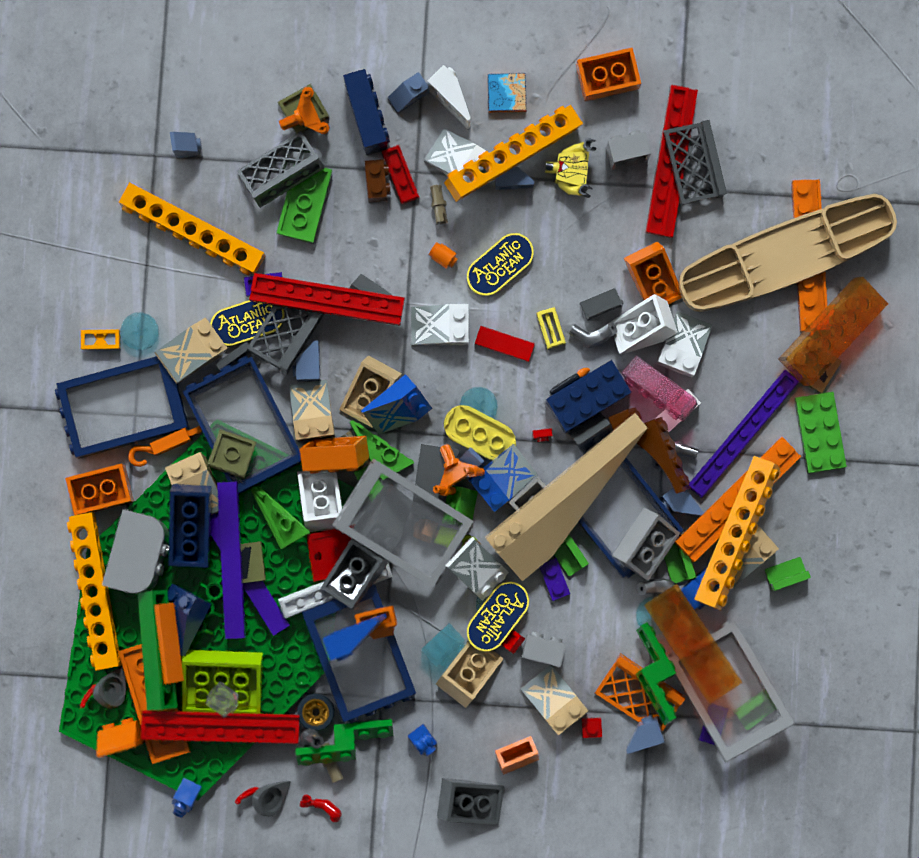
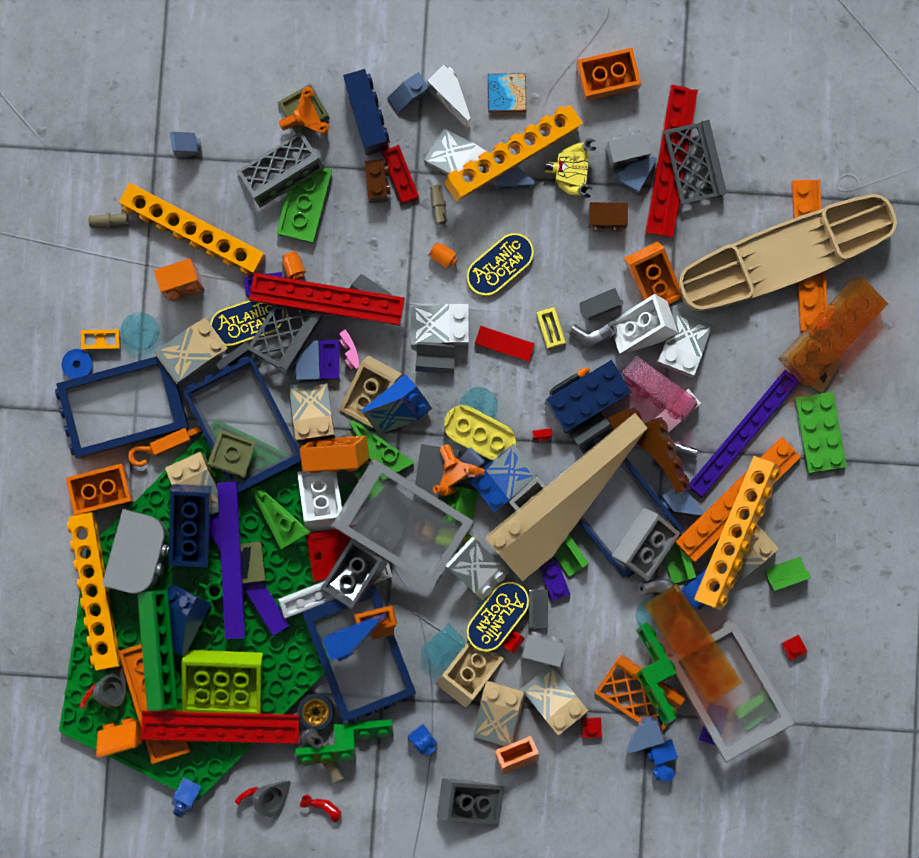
(73, 356): none -> blue piece
(108, 220): none -> dark tan pin
(168, 643): orange tile -> none
(179, 280): none -> orange brick
(222, 699): clear brick -> none
(293, 265): none -> orange brick
(329, 359): none -> dark purple plate
(352, 357): none -> bright pink slope
(435, 357): none -> dark grey panel
(499, 713): none -> tan slope
(538, 609): none -> dark grey panel
(607, 216): none -> reddish brown brick
(636, 174): none -> sand blue slope
(660, 755): none -> blue brick
(794, 647): none -> red plate

